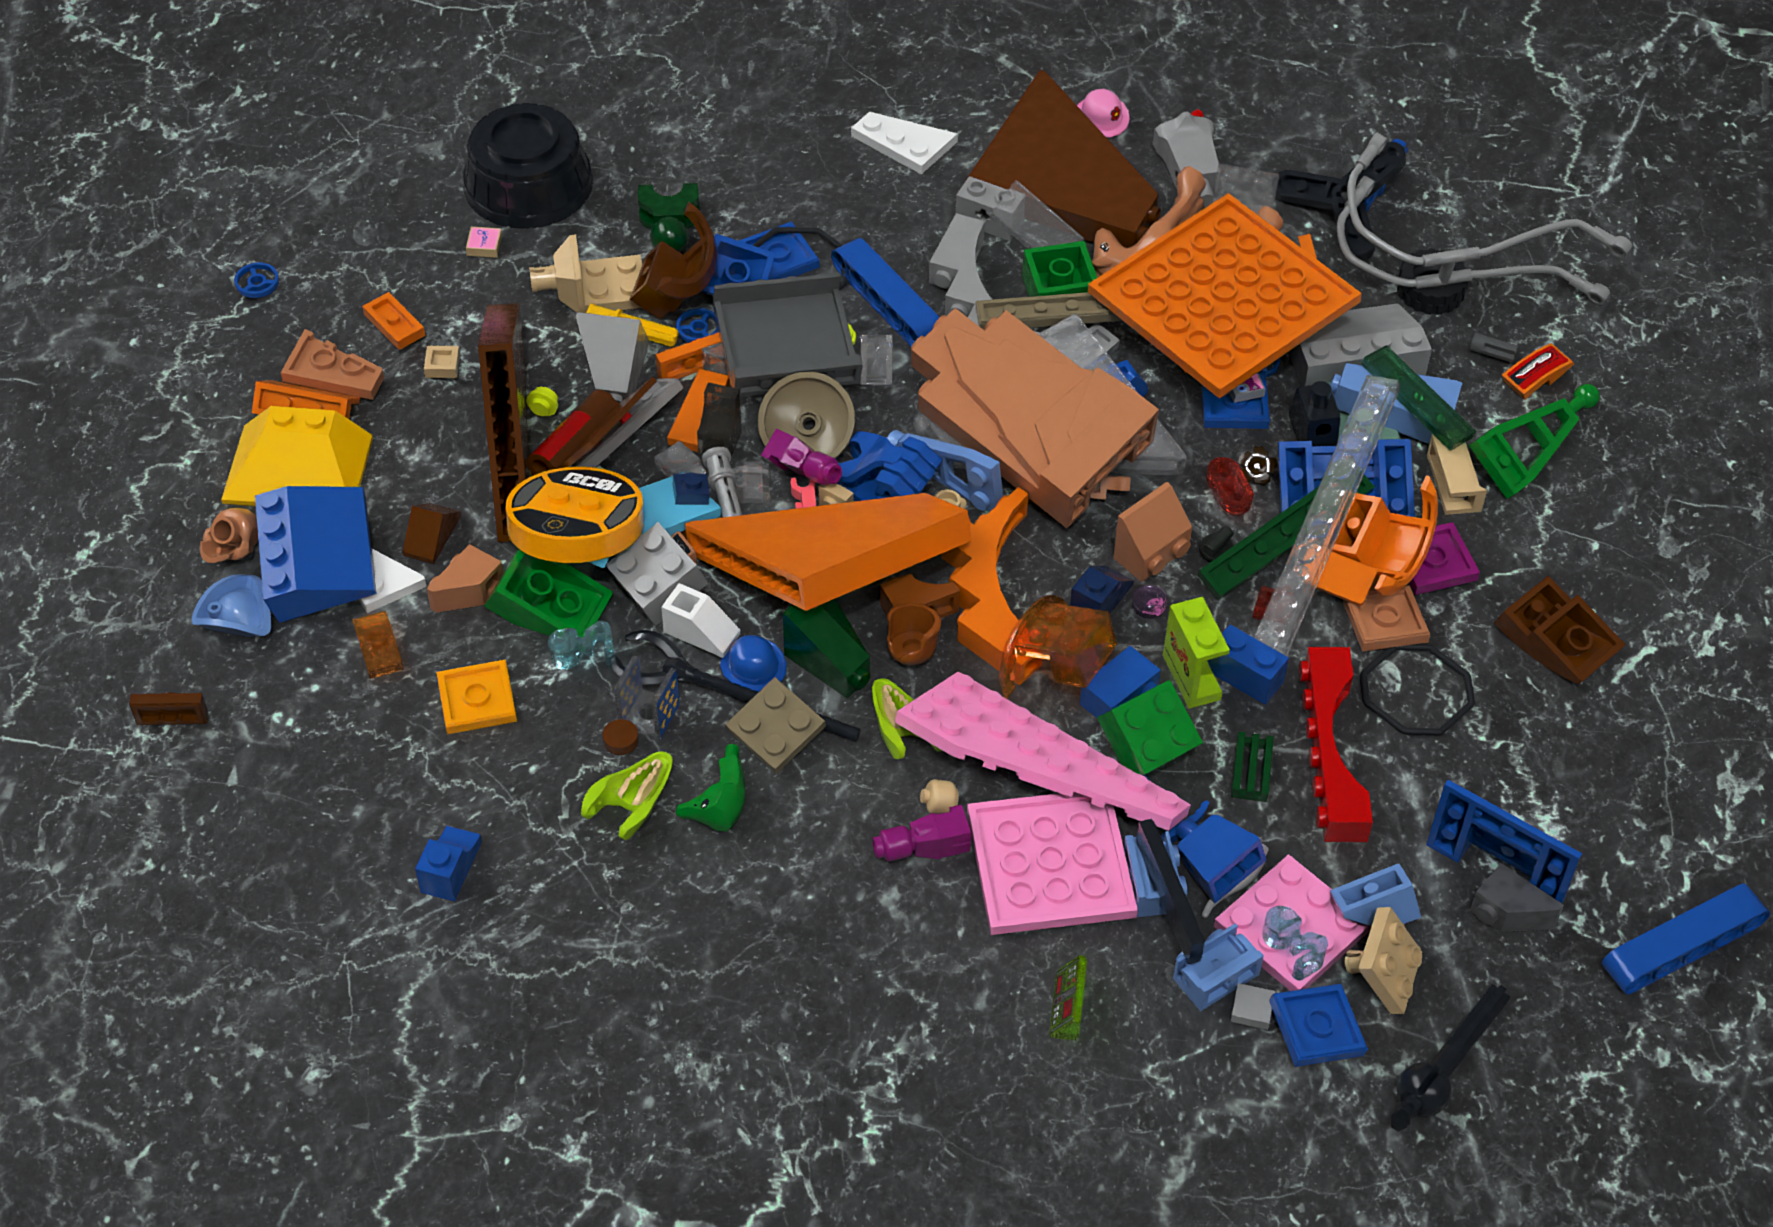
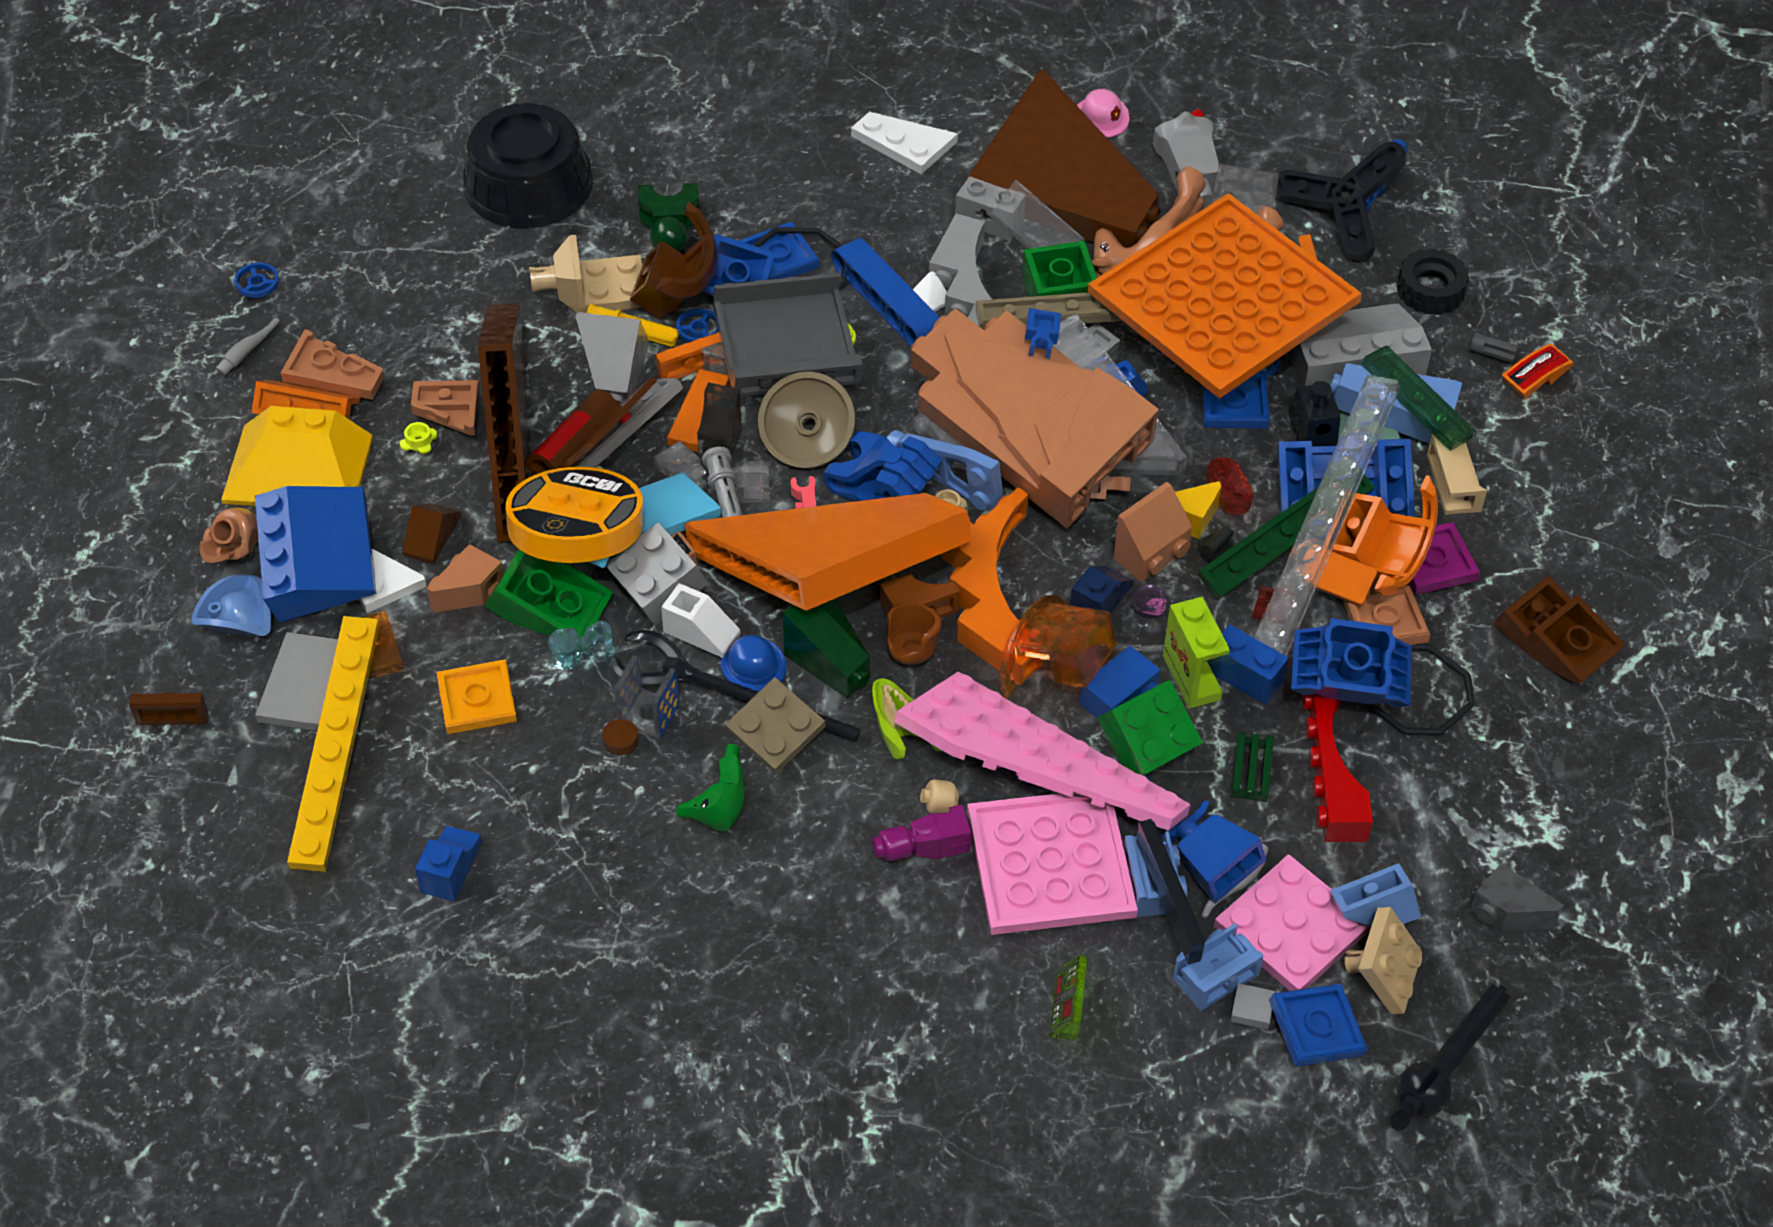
(243, 348): none -> light grey animal
(298, 682): none -> light grey tile
(333, 745): none -> yellow plate
(393, 321): orange plate -> none
(418, 438): none -> neon yellow plate
(442, 362): tan plate -> none
(447, 403): none -> nougat wing
(484, 242): tile -> none
(542, 401): neon yellow plate -> none
(633, 789): lime animal -> none
(691, 489): dark blue plate -> none
(790, 452): magenta piece -> none
(834, 494): tan plate -> none
(876, 359): clear slope -> none
(931, 291): none -> white slope
(1042, 330): none -> blue plate
(1200, 505): none -> yellow slope
(1249, 389): light grey tile -> none
(1257, 465): dark brown plant -> none
(1283, 931): clear light blue leg -> none
(1352, 663): none -> blue slope
(1469, 820): blue slope -> none
(1500, 458): green plate -> none
(1597, 293): light grey bar -> none
(1685, 938): blue beam -> none

